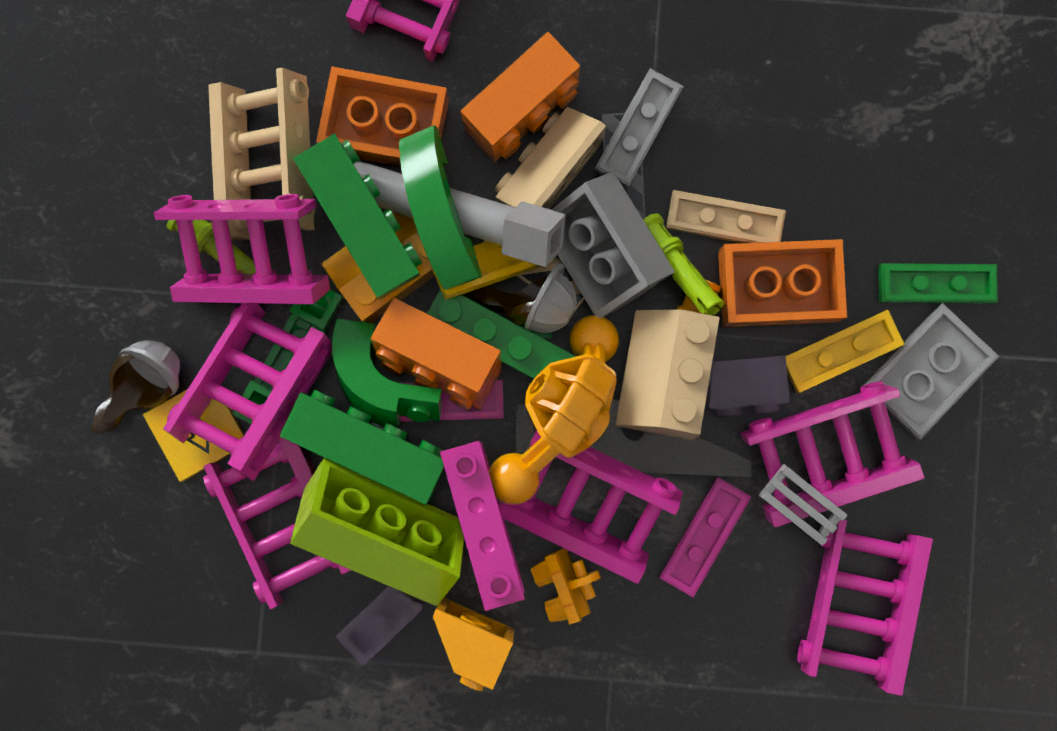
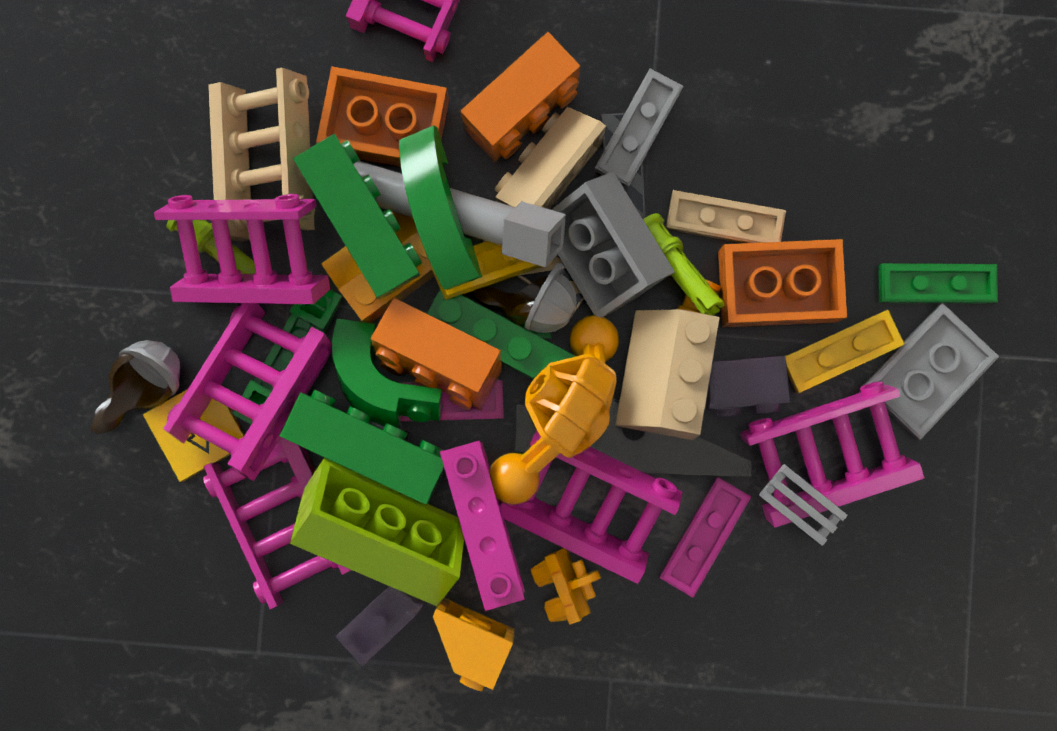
(895, 631): dark pink fence -> none

